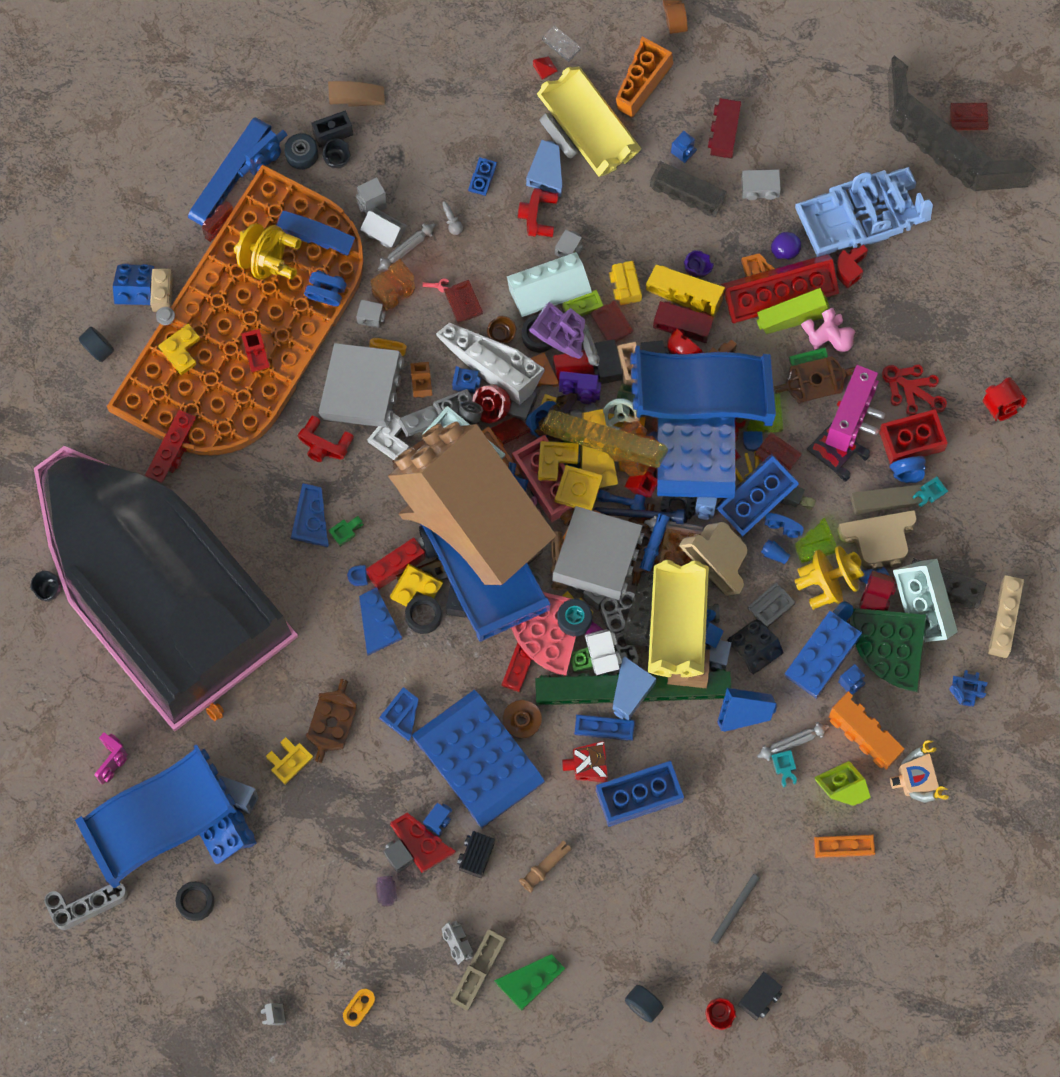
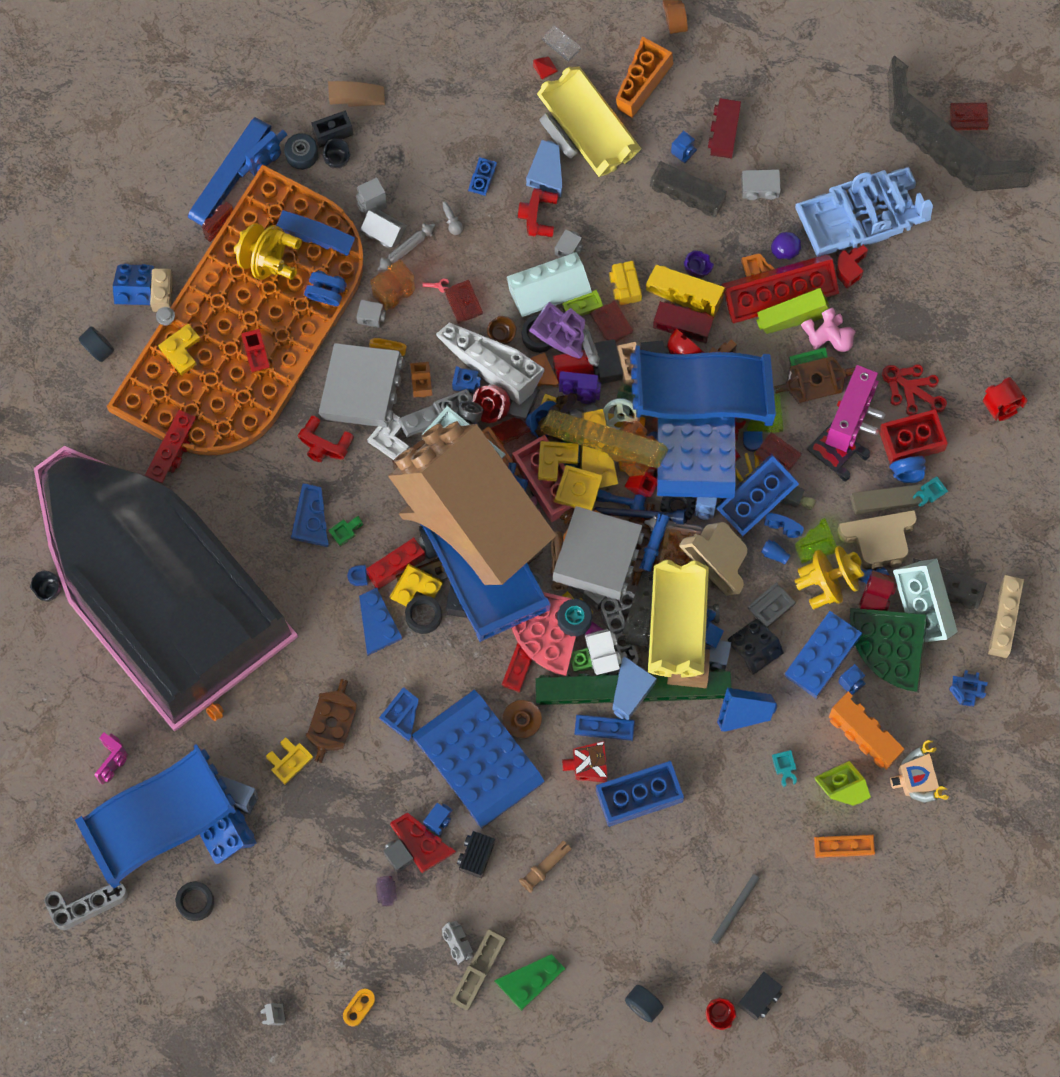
(792, 741): light grey wheel -> none
(844, 610): blue tile -> none

